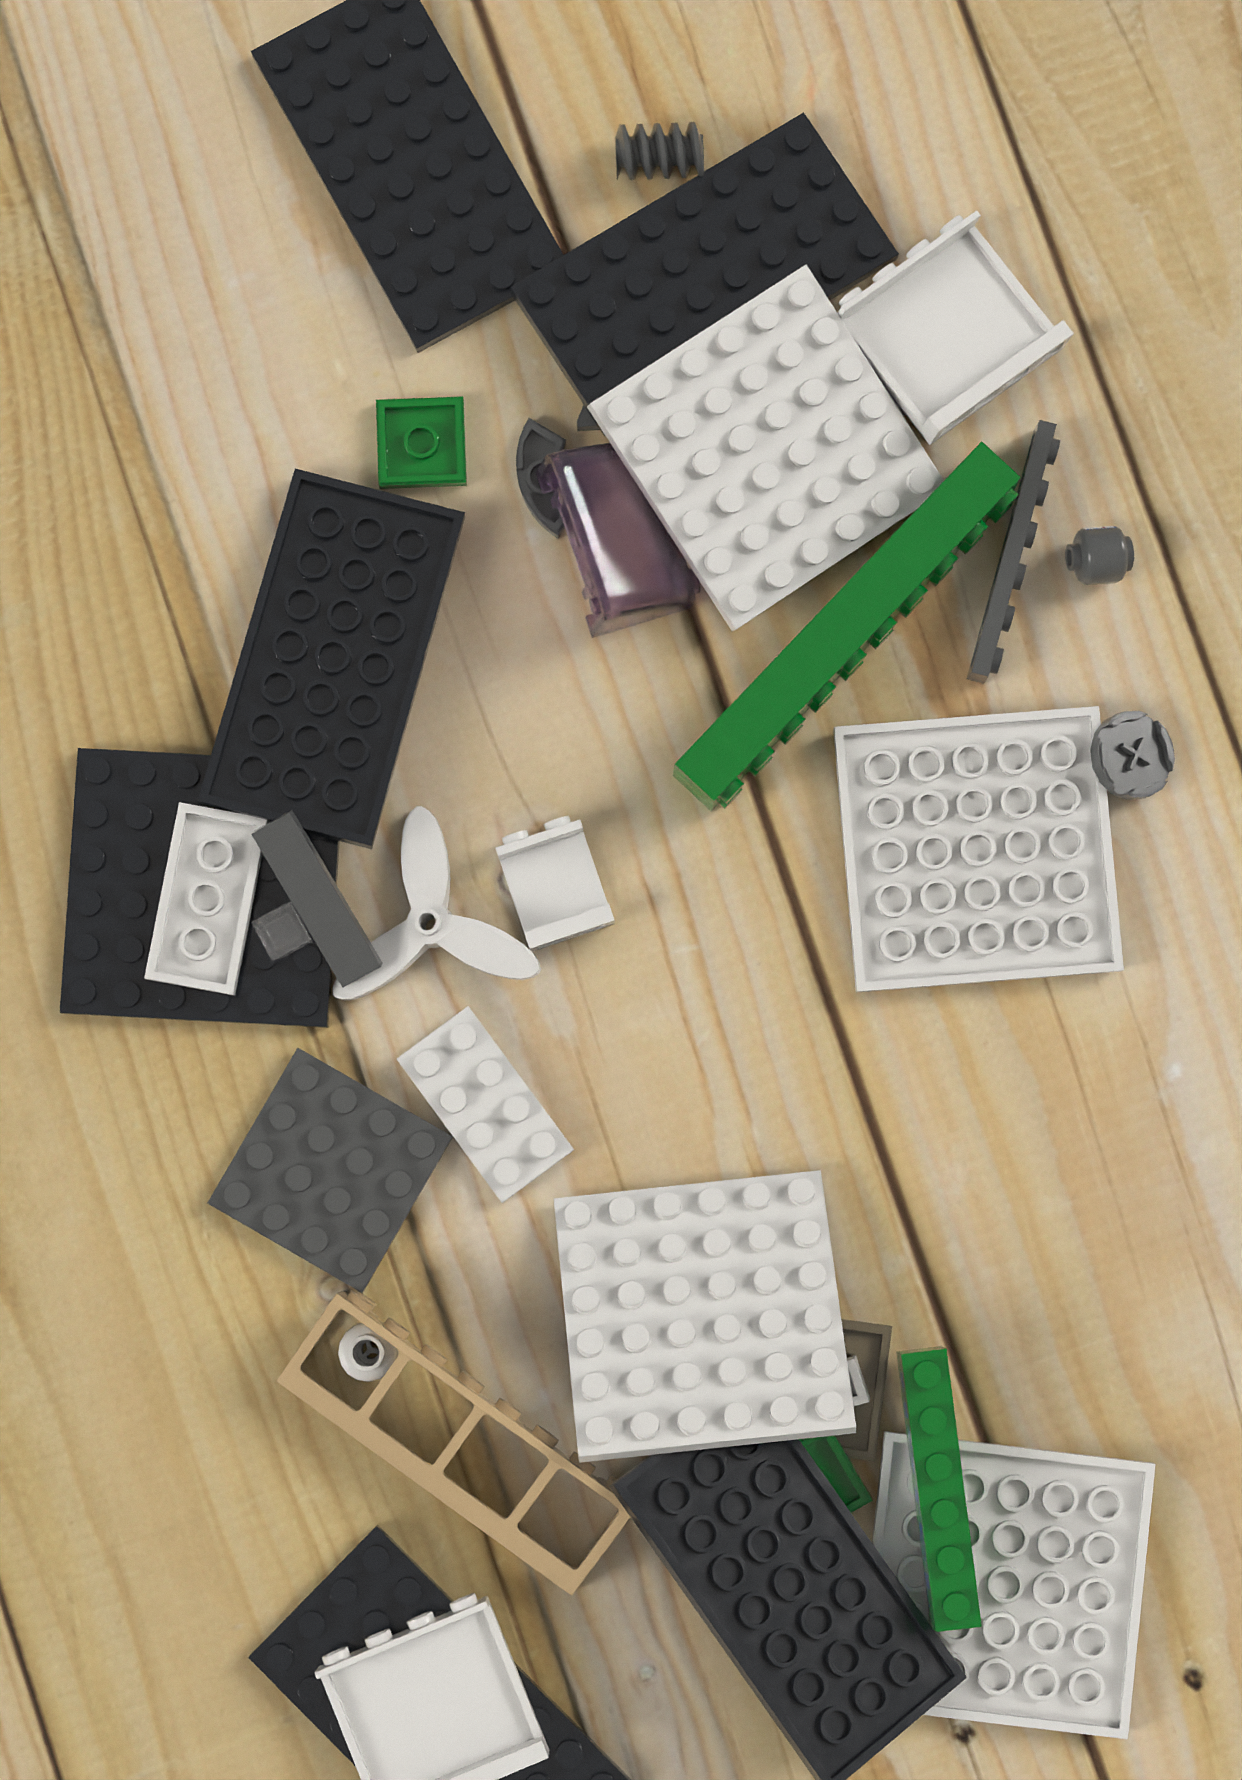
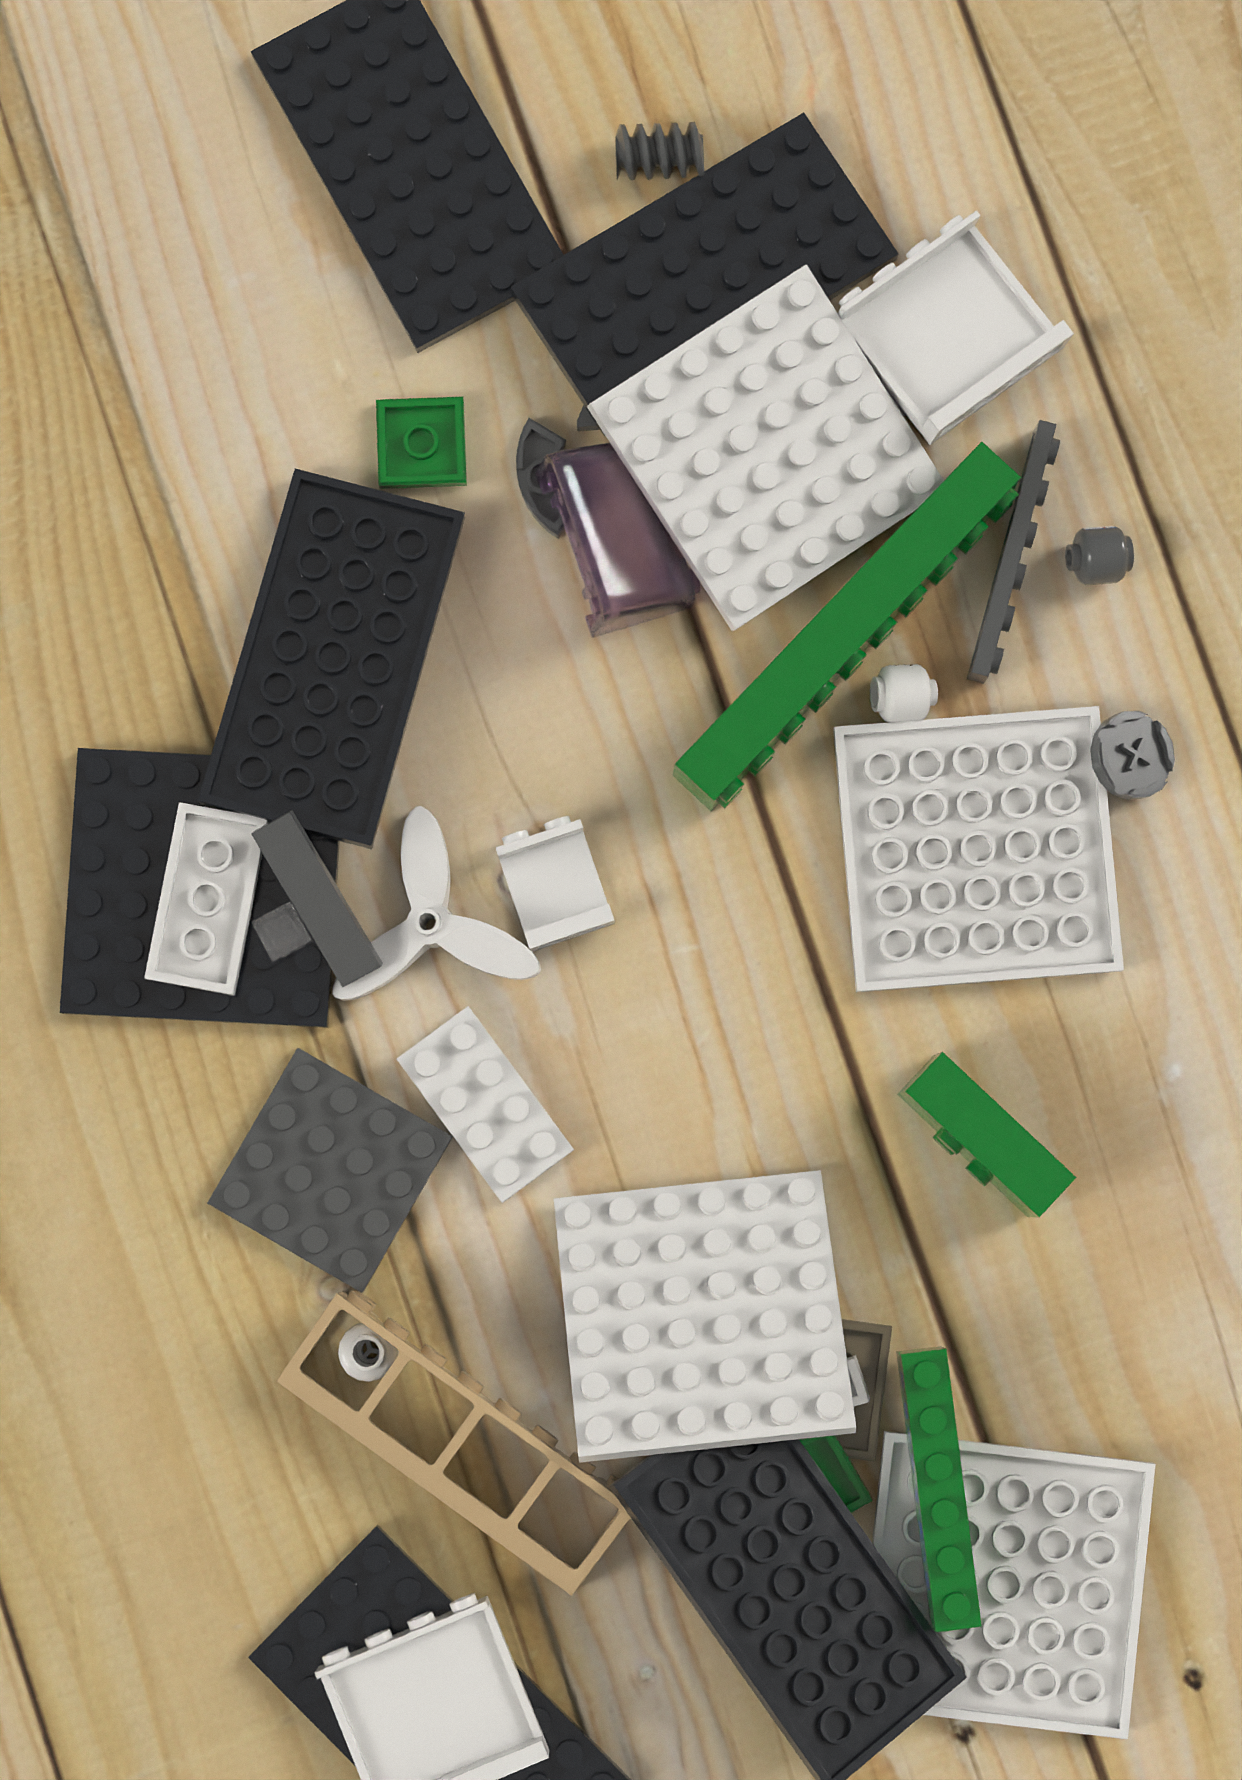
(903, 693): none -> white head
(985, 1136): none -> green brick

